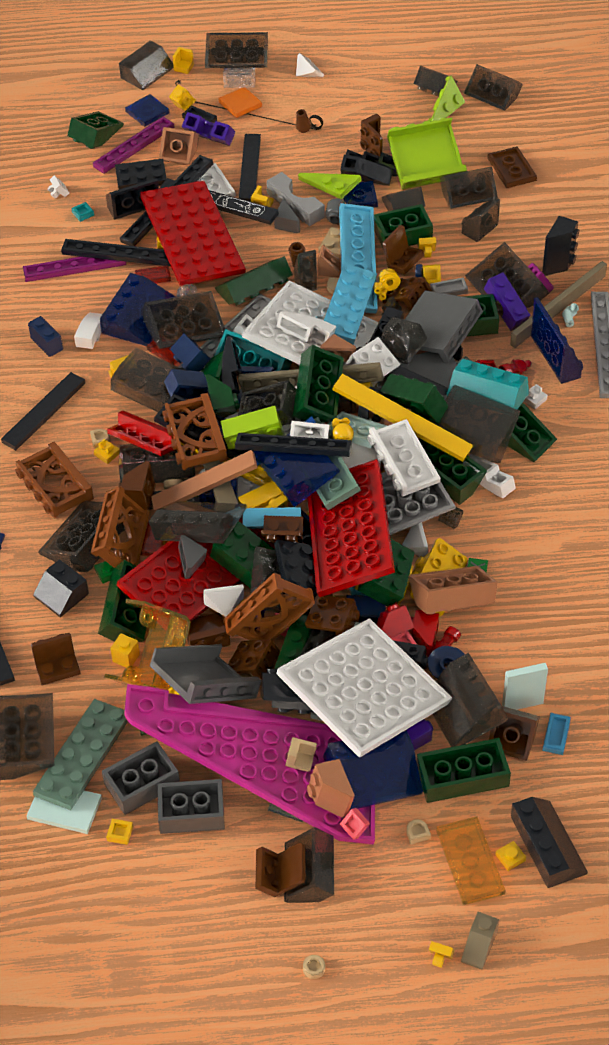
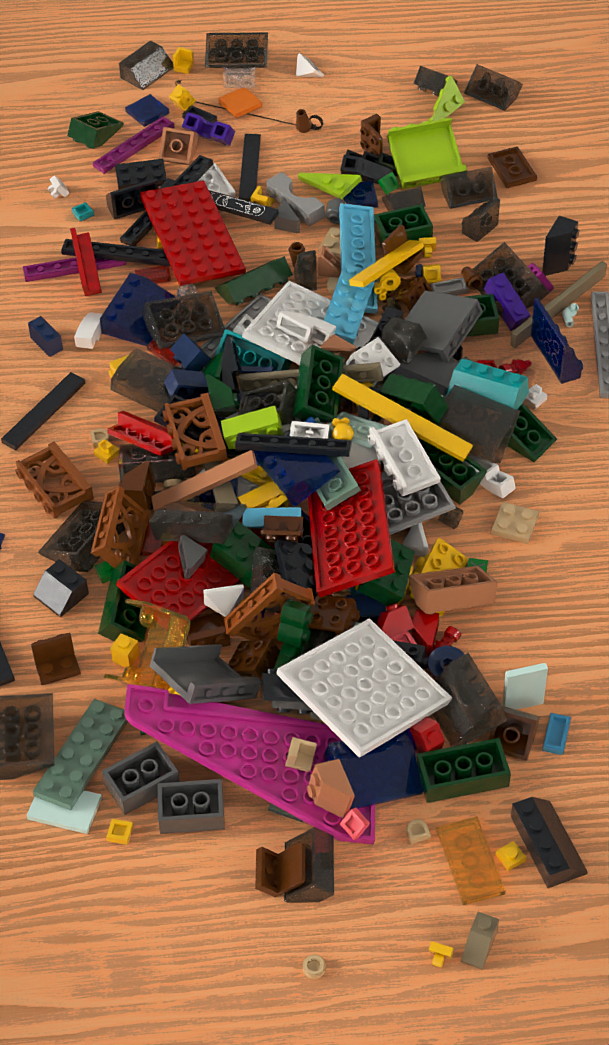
(86, 263): none -> red fence
(294, 623): none -> dark green brick
(386, 263): none -> yellow tile
(389, 183): none -> green plate
(427, 735): none -> red slope
(472, 279): none -> reddish brown cone
(515, 523): none -> tan plate

